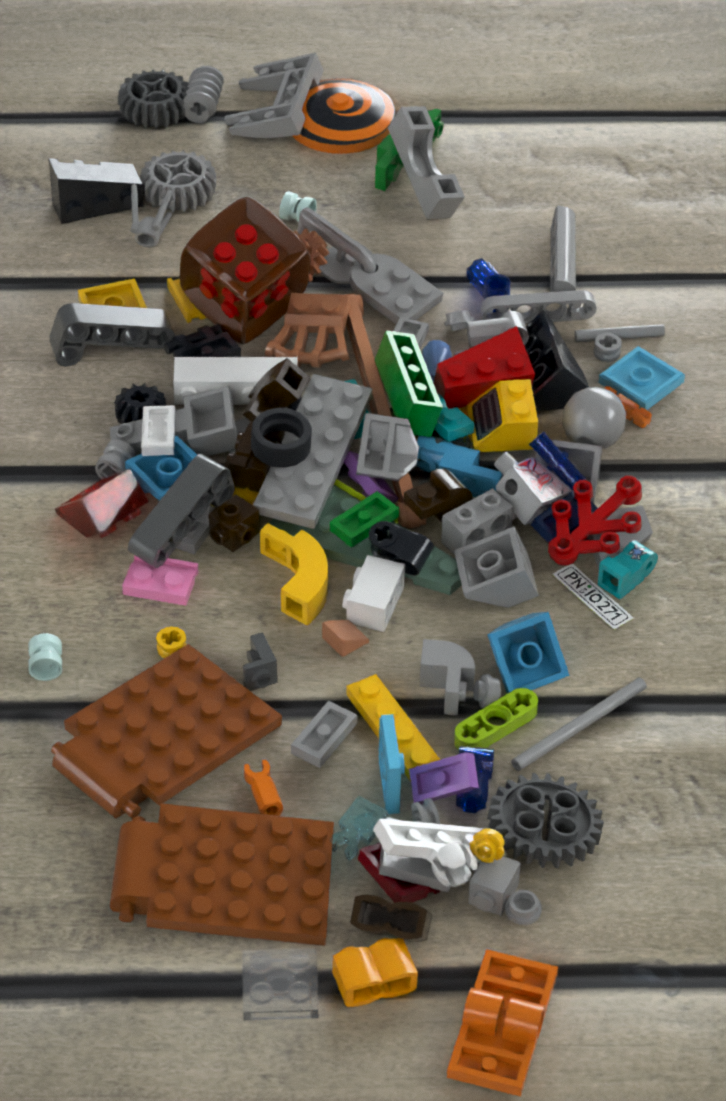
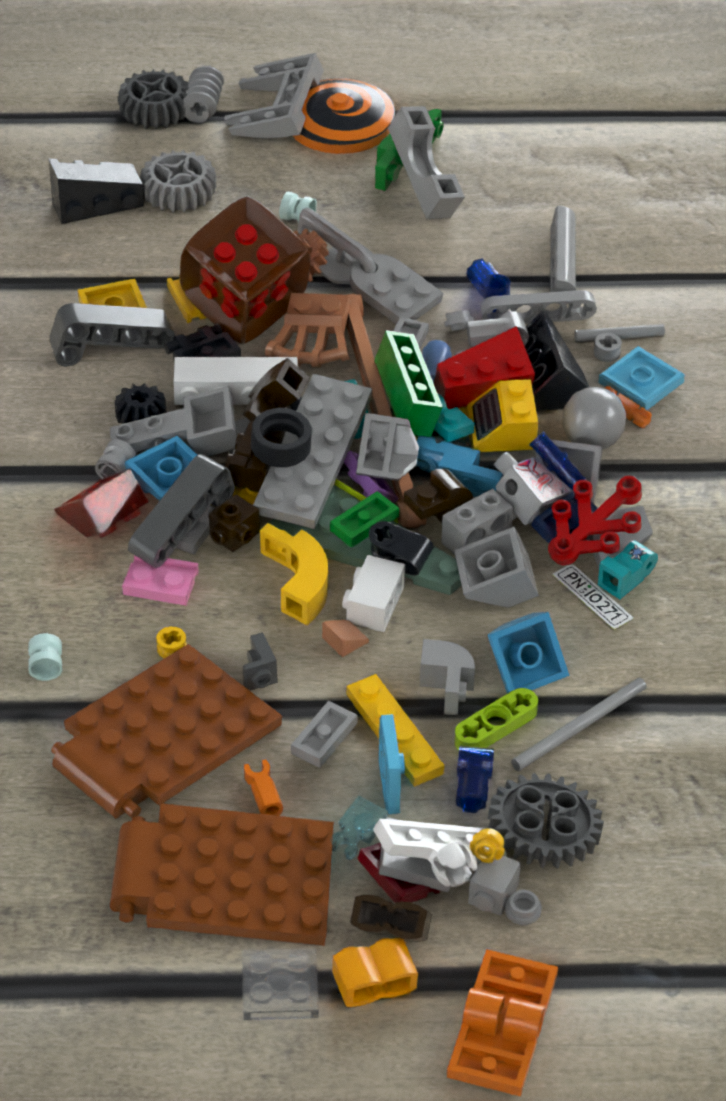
(149, 228): light grey plant -> none
(158, 430): white plate -> none
(425, 812): light grey bush -> none
(444, 778): medium lavender plate -> none
(486, 690): light grey plate -> none

